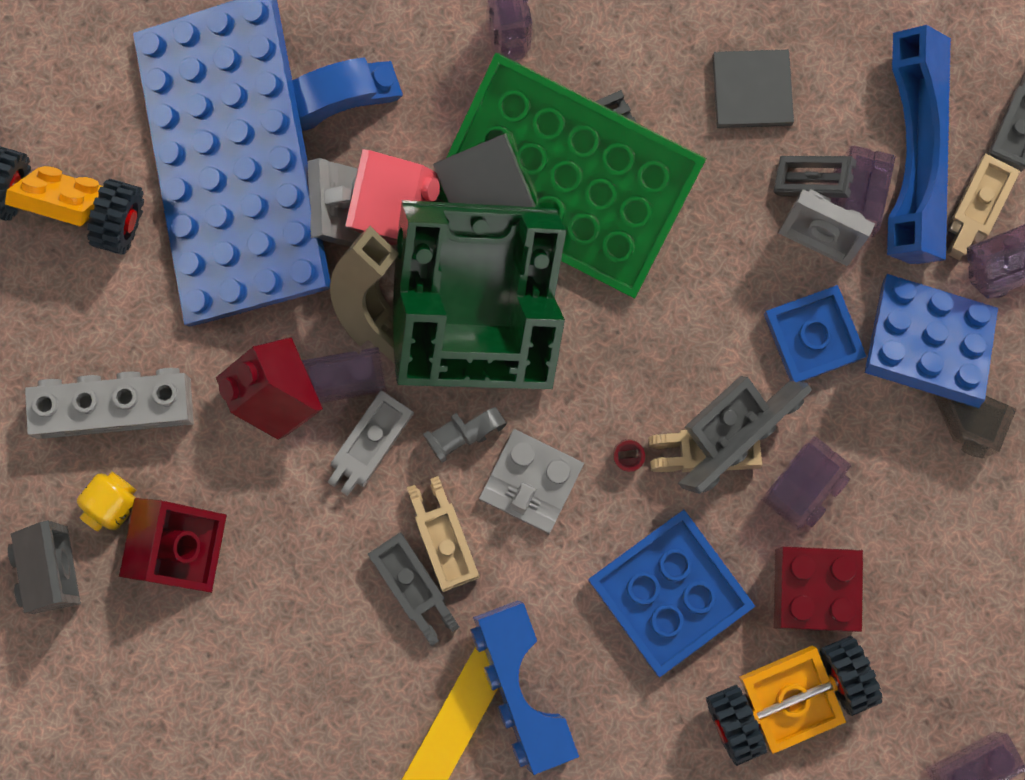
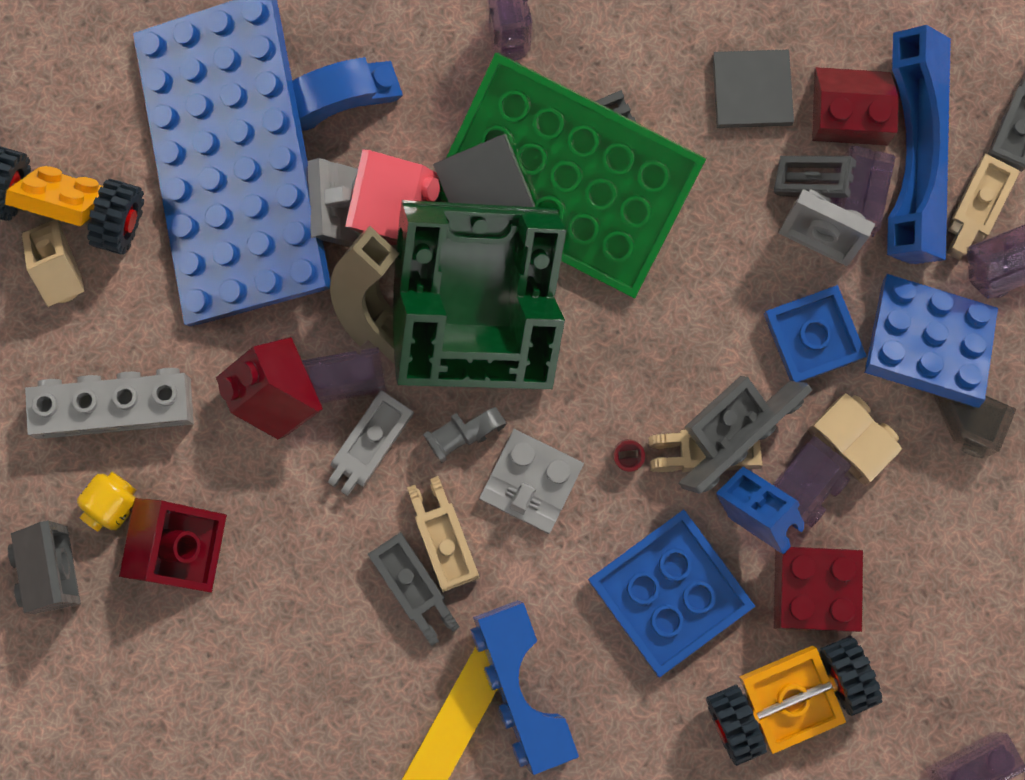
(52, 263): none -> tan slope
(760, 508): none -> blue hinge
(854, 106): none -> dark red slope
(857, 437): none -> tan brick

